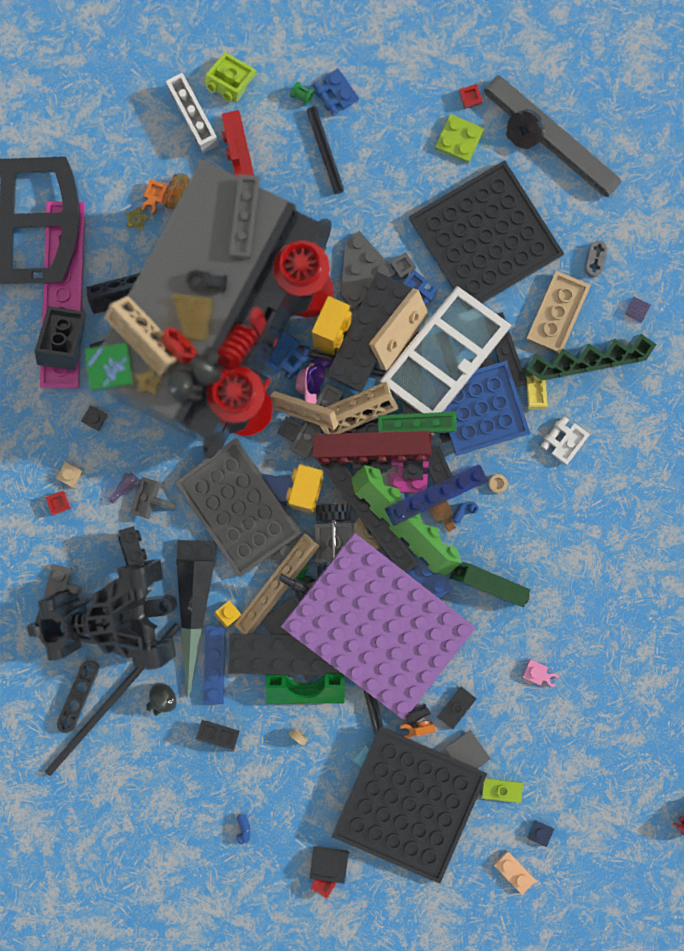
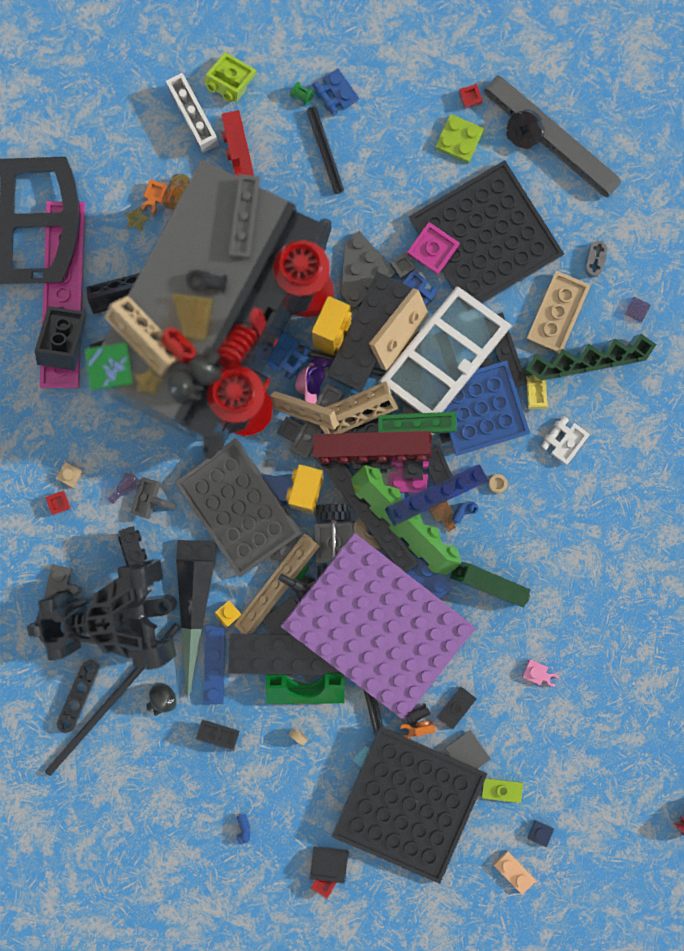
(94, 418): black plate -> none
(433, 248): none -> dark pink plate

